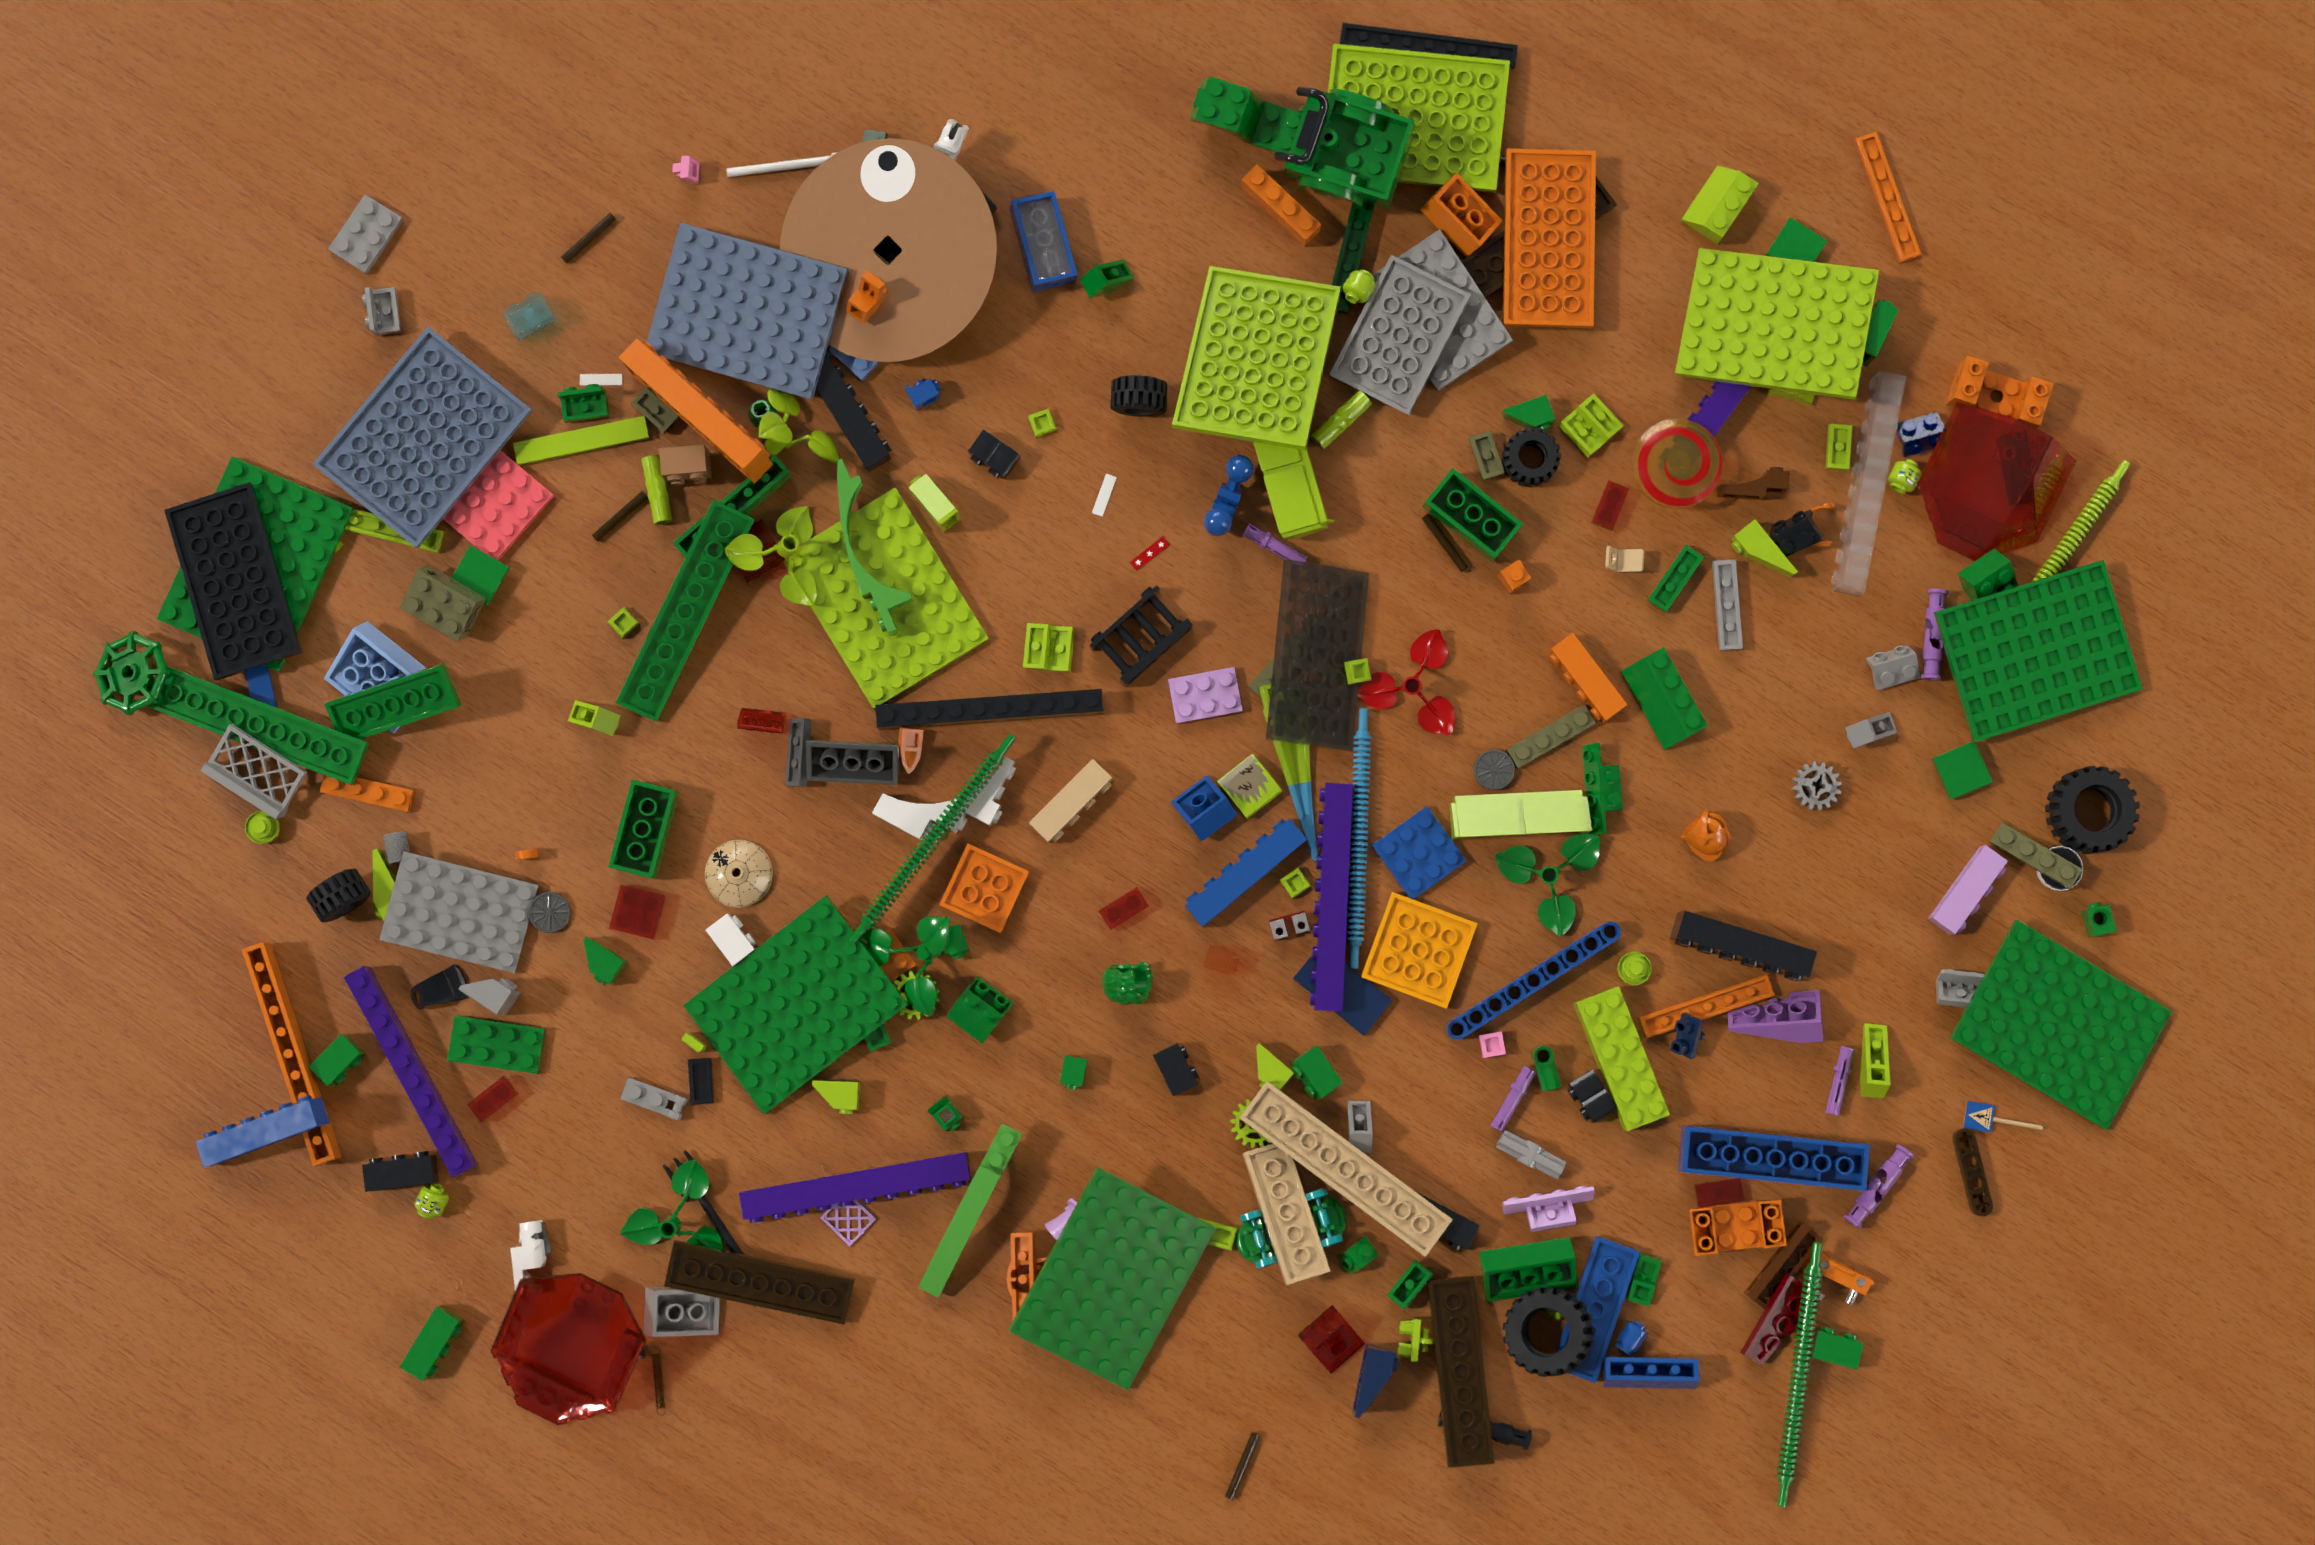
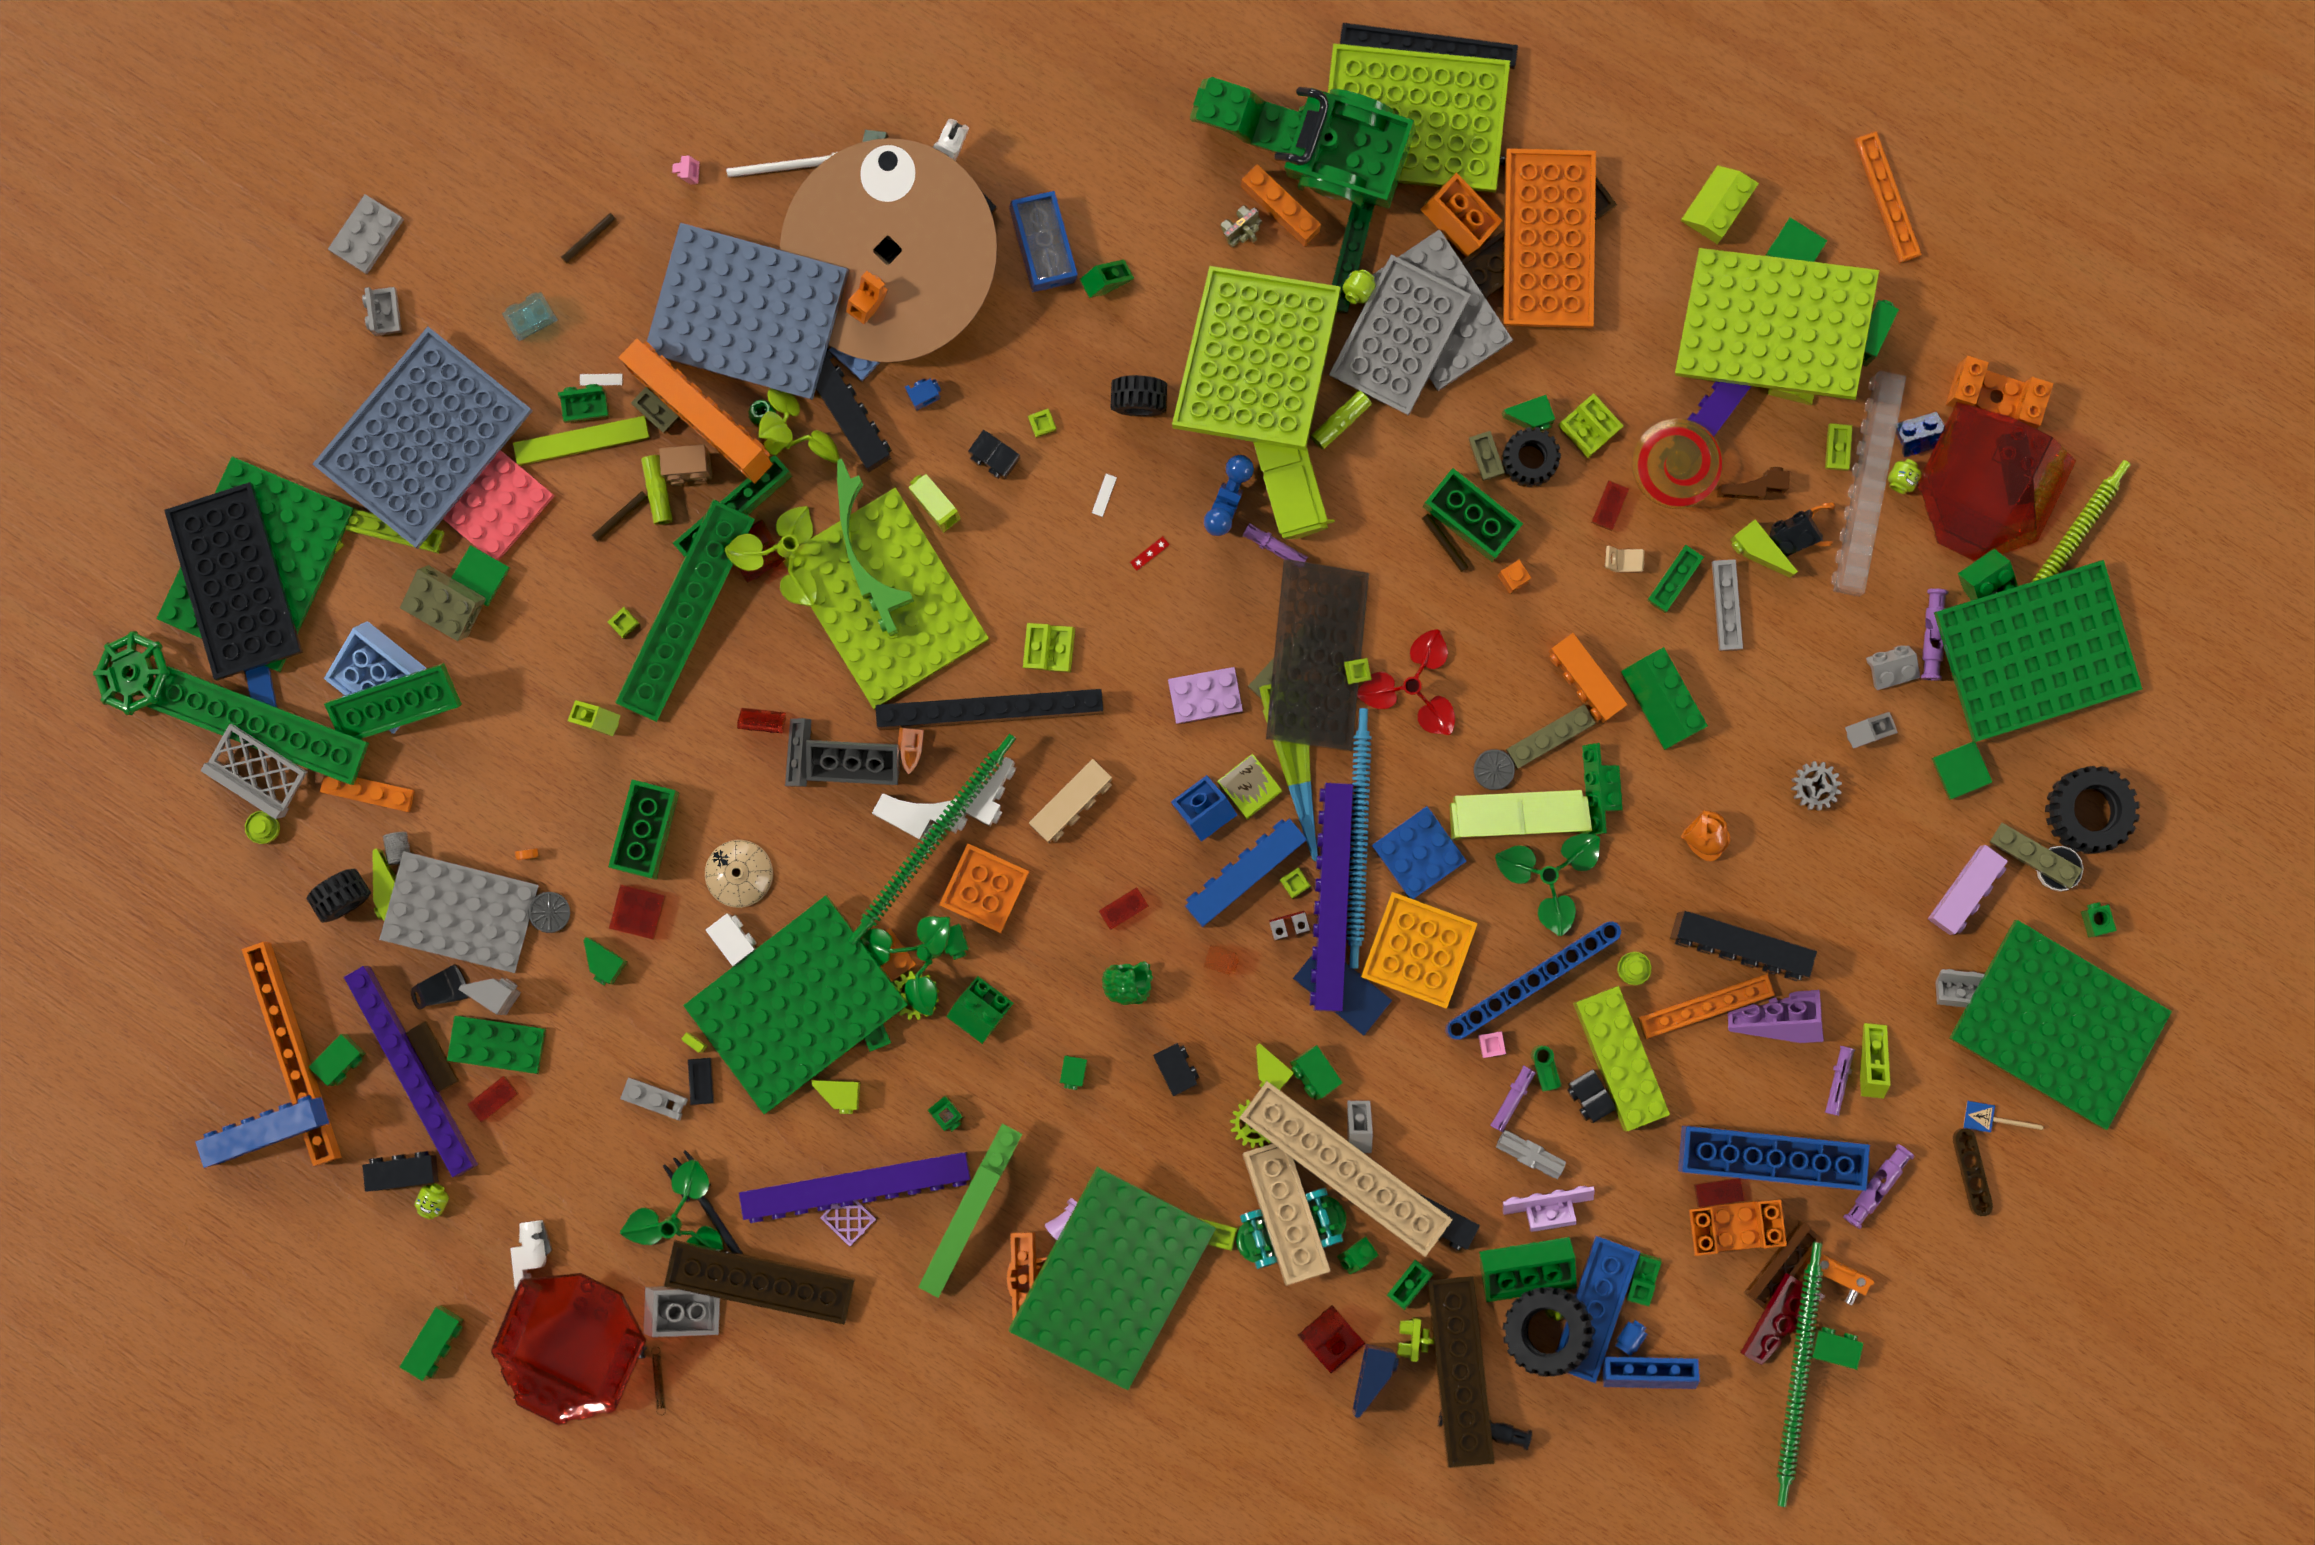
(432, 1056): none -> dark brown tile
(1162, 642): black fence -> none
(1242, 1465): dark brown bar -> none
(1244, 228): none -> olive hips
(1688, 1035): dark blue hips -> none

